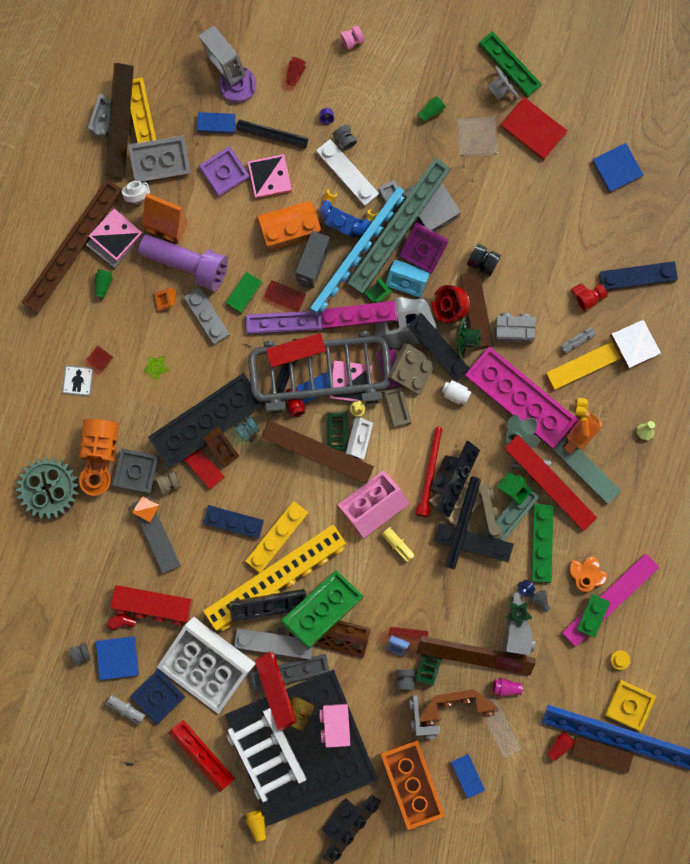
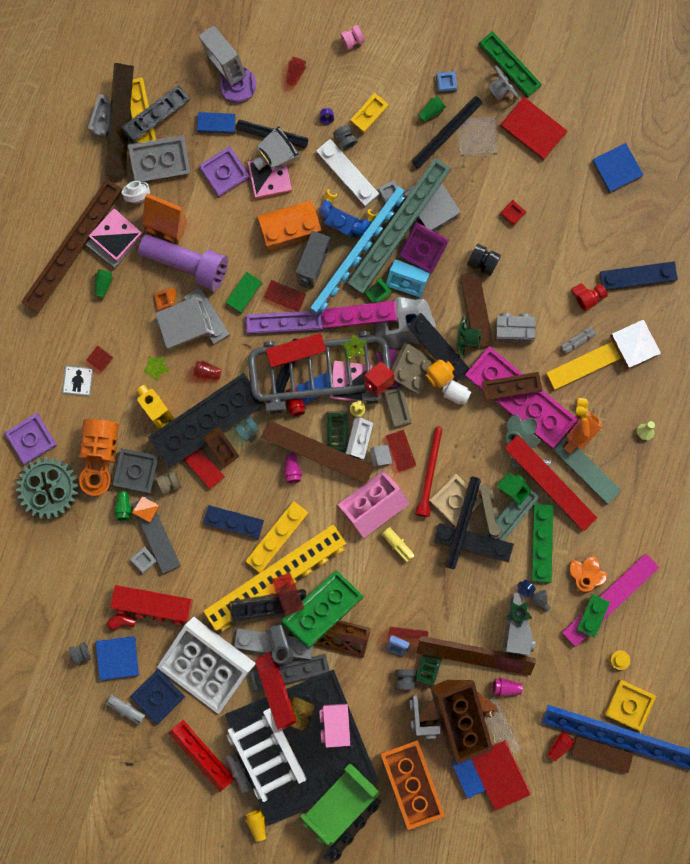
(30, 439): none -> medium lavender tile
(122, 507): none -> green cone
(143, 560): none -> light grey tile
(154, 406): none -> yellow torso
(155, 114): none -> black plate
(184, 322): none -> light grey panel
(206, 371): none -> clear red cone
(238, 772): none -> light grey pin
(276, 151): none -> light grey torso
(279, 643): none -> dark grey piece
(288, 594): none -> clear red tile
(292, 469): none -> dark pink cone
(340, 806): none -> bright green panel
(355, 351): none -> clear neon green plate
(369, 113): none -> yellow plate
(378, 379): none -> red brick
(381, 455): none -> light grey tile
(400, 450): none -> clear red tile
(440, 373): none -> light orange head
(446, 82): none -> medium blue tile
(446, 132): none -> black axle
(450, 304): red cylinder -> none
(452, 477): black bracket -> none
(461, 719): none -> reddish brown slope
(501, 775): none -> red tile
(511, 386): none -> reddish brown plate
(513, 213): none -> red tile

